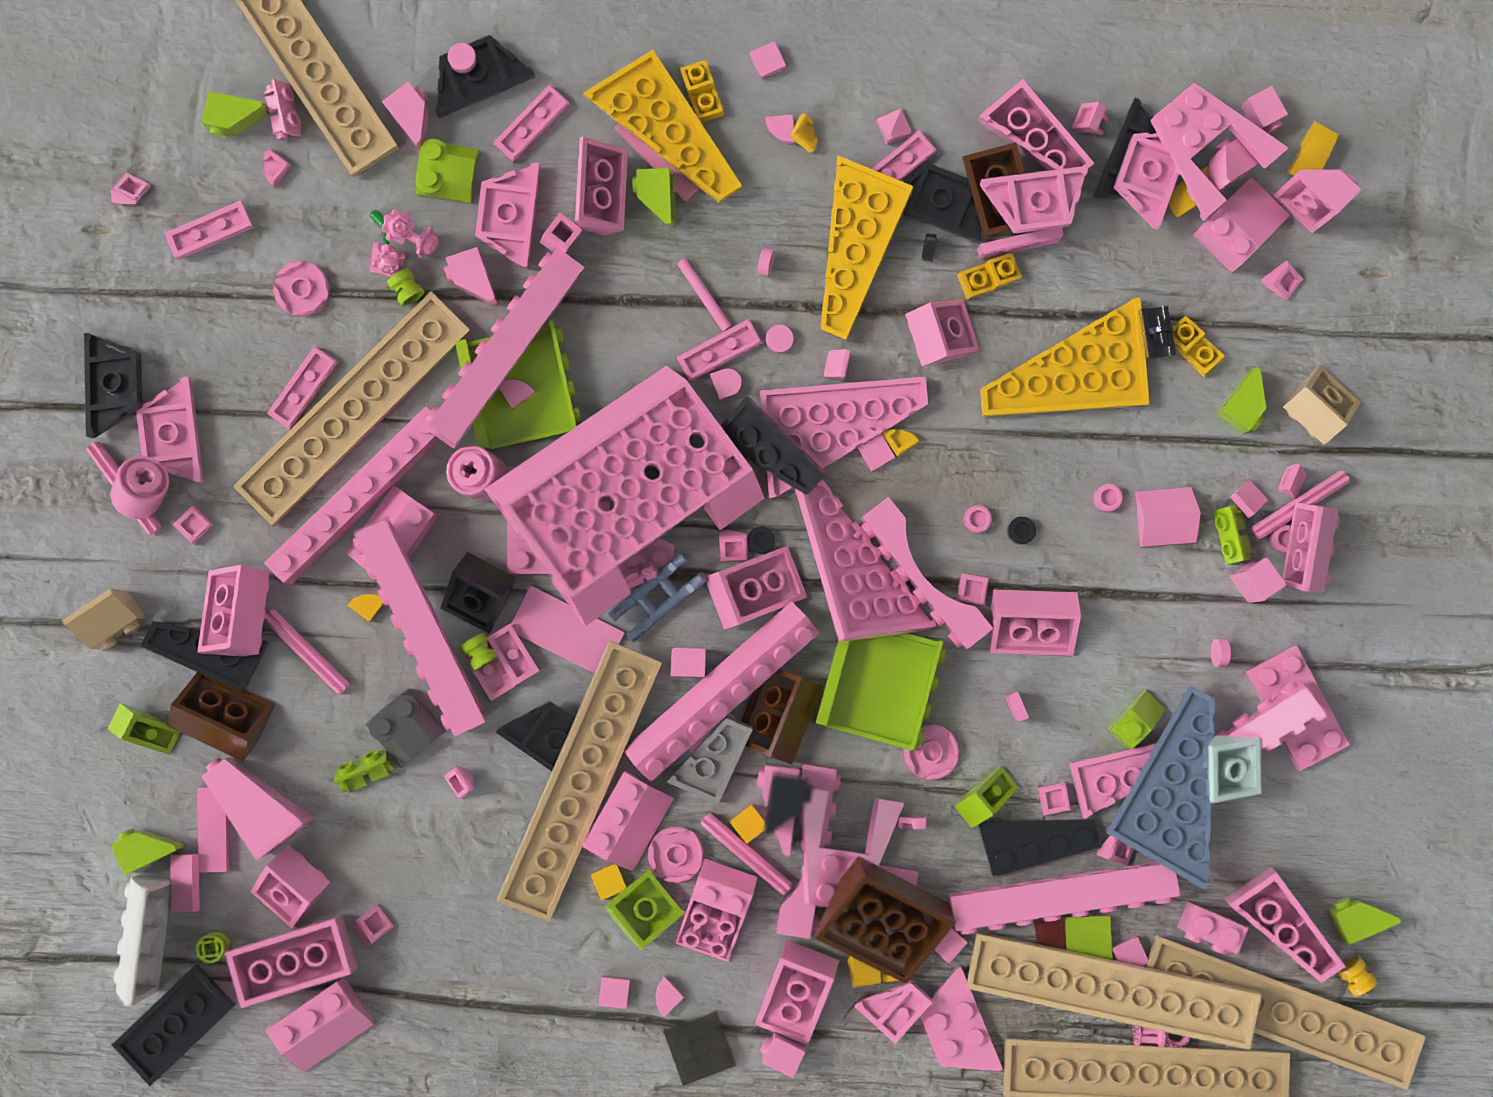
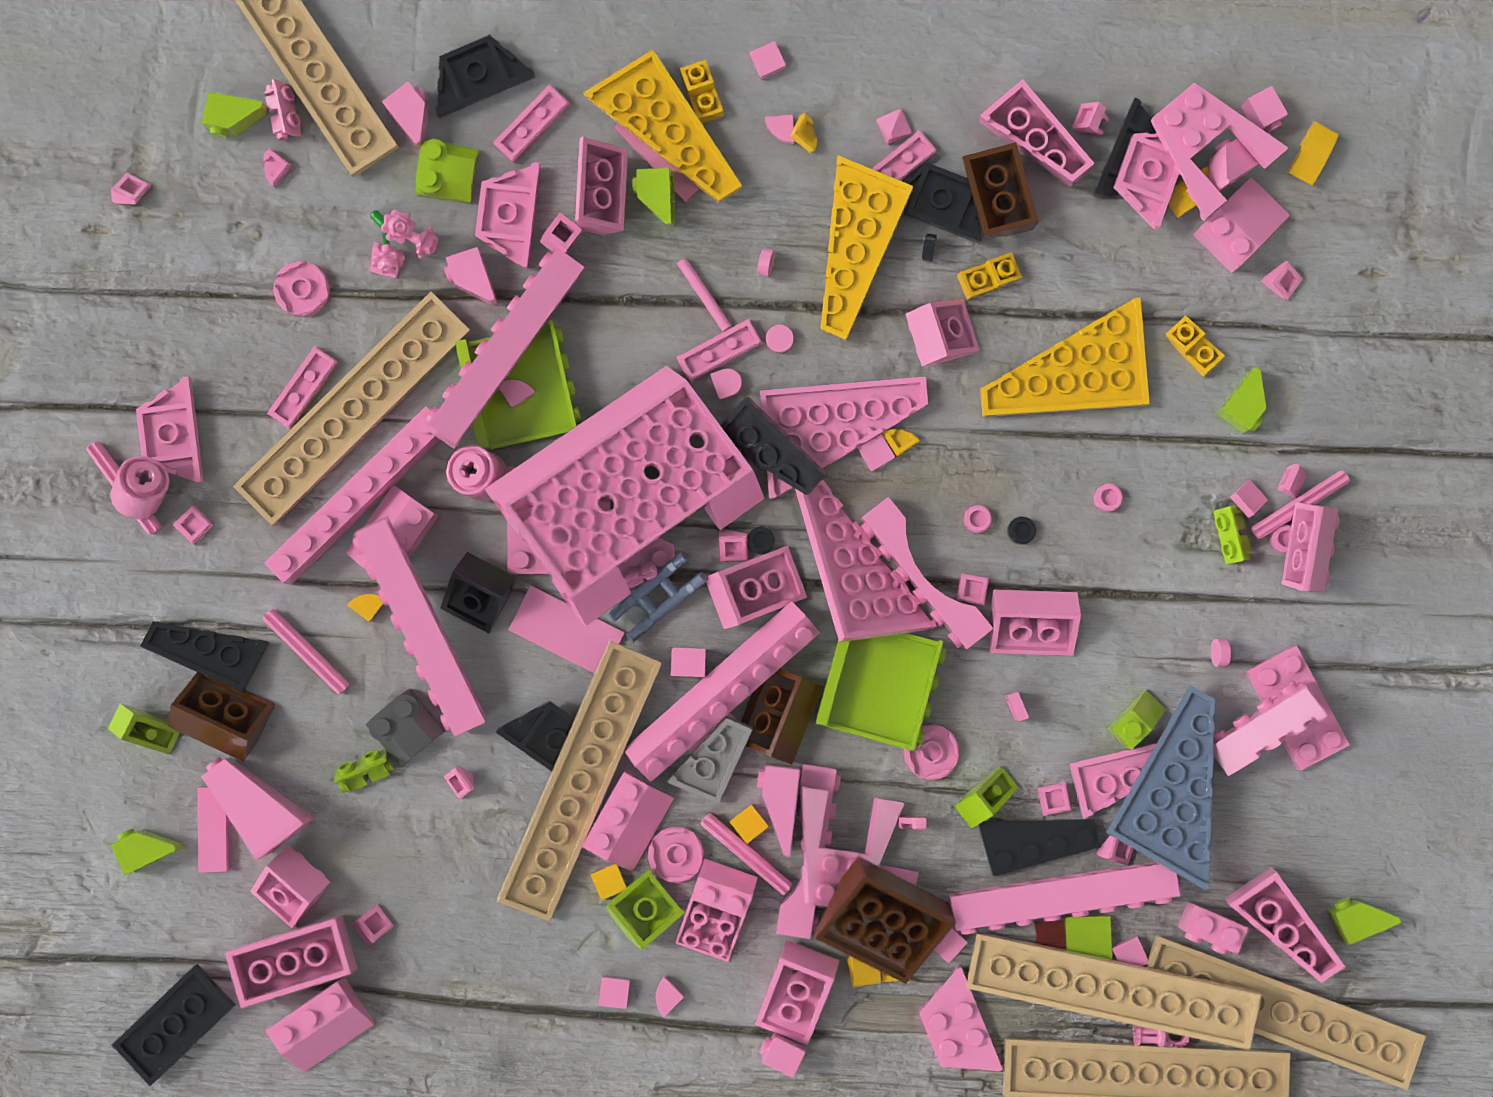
(105, 619): tan slope -> none
(111, 384): black wing -> none
(142, 938): white slope -> none
(184, 882): bright pink tile -> none
(209, 230): bright pink plate -> none
(219, 944): lime wheel -> none
(234, 611): bright pink slope -> none
(405, 287): lime wheel -> none
(462, 57): bright pink tile -> none
(478, 650): lime wheel -> none
(509, 668): bright pink slope -> none
(699, 1047): clear smoke plate -> none
(786, 799): black slope -> none
(837, 364): bright pink slope -> none
(895, 1008): bright pink wing -> none
(1019, 243): bright pink tile -> none
(1037, 198): bright pink wing -> none
(1157, 332): black hips -> none
(1167, 516): bright pink slope -> none
(1234, 767): light aqua slope -> none
(1257, 580): bright pink panel -> none
(1317, 195): bright pink slope -> none
(1322, 405): tan slope -> none
(1357, 976): yellow wheel -> none

